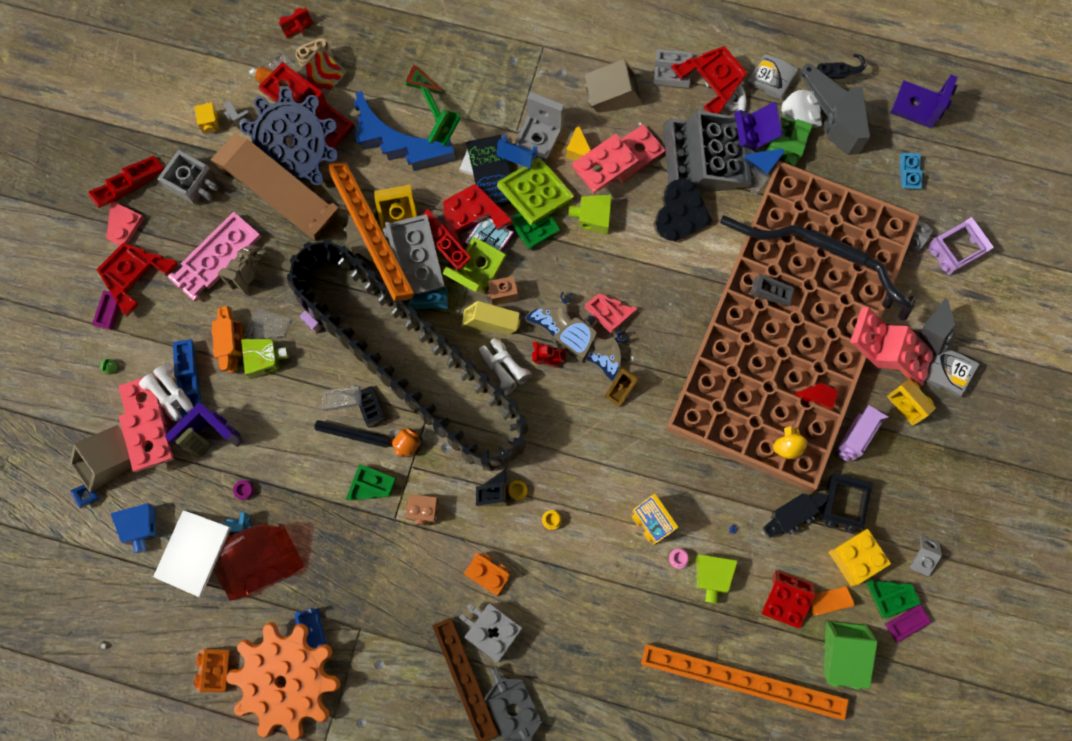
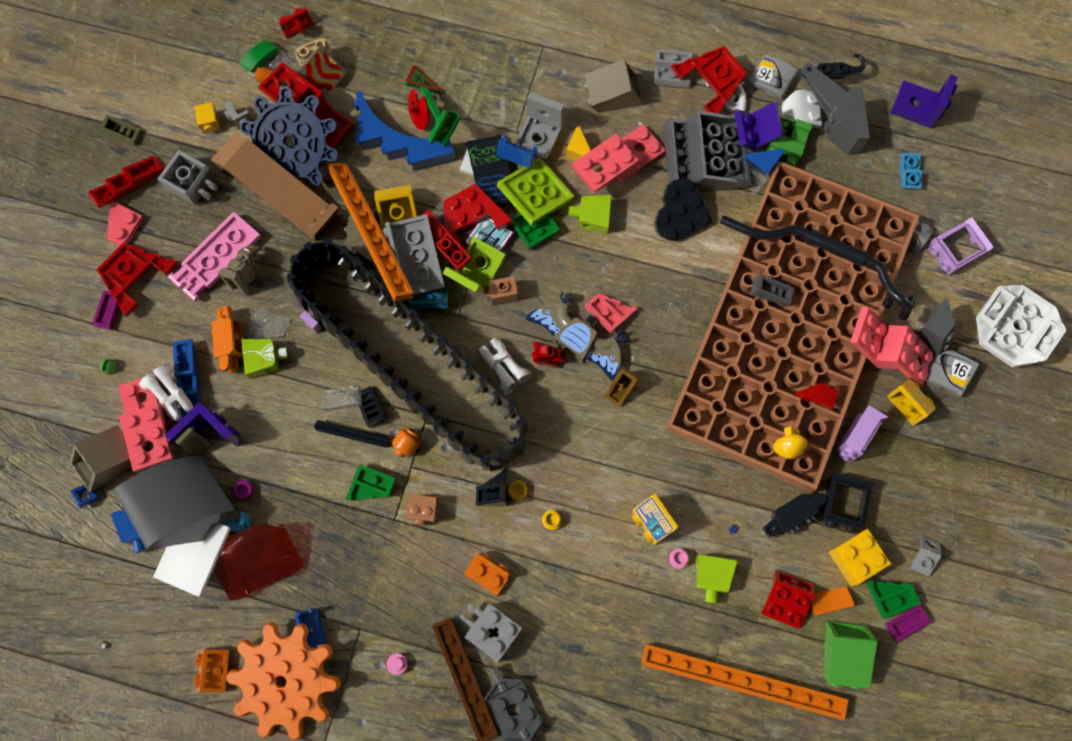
(110, 120): none -> olive slope
(174, 502): none -> dark grey slope
(257, 56): none -> green slope
(396, 664): none -> bright pink plate
(420, 112): none -> red piece
(490, 318): light yellow slope -> none
(1037, 324): none -> white piece

